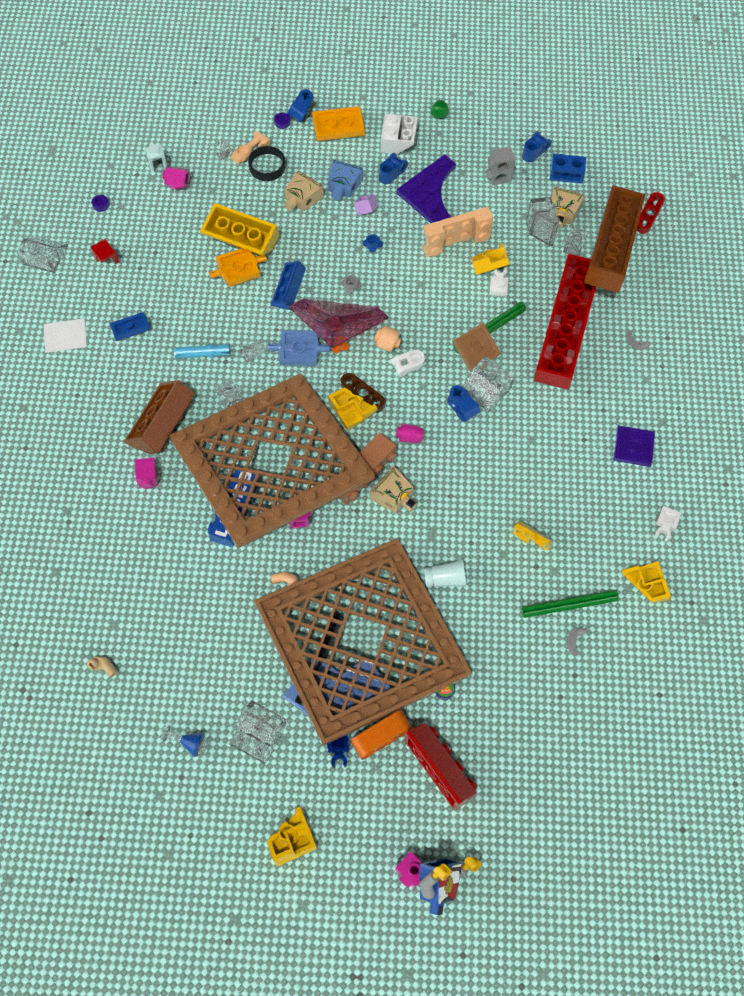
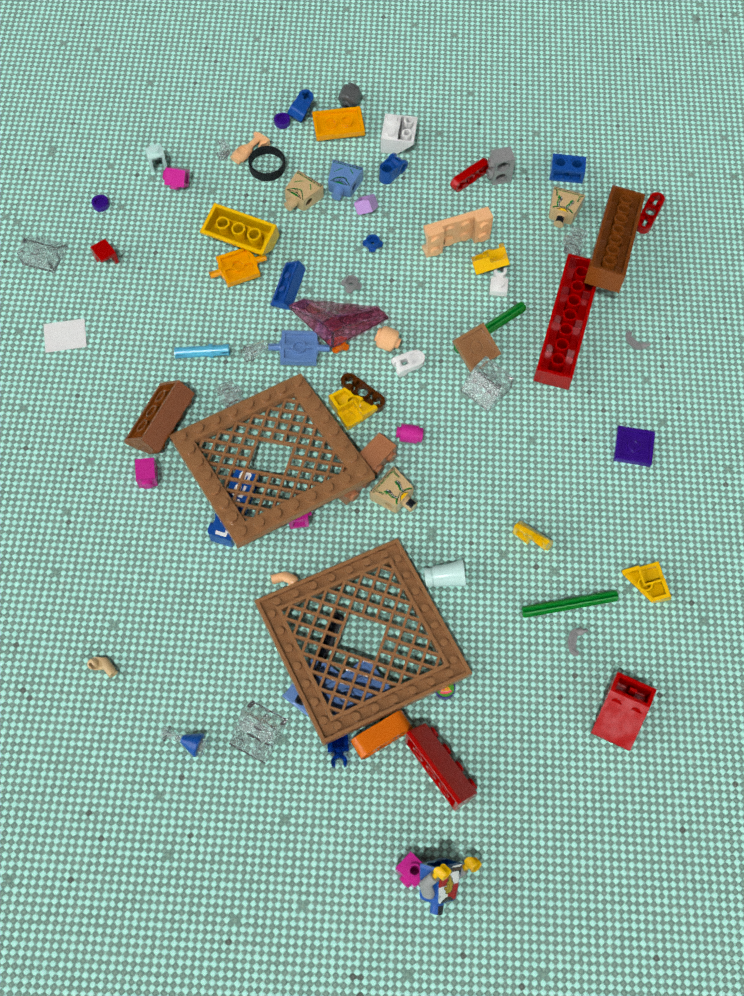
(129, 326): blue plate -> none
(291, 840): yellow slope -> none
(349, 95): none -> dark grey head
(424, 190): dark purple plate -> none
(440, 109): green piece -> none
(462, 404): blue piece -> none
(469, 175): none -> red beam
(535, 147): blue piece -> none
(543, 220): clear slope -> none
(623, 711): none -> red slope
(667, 521): white plate -> none

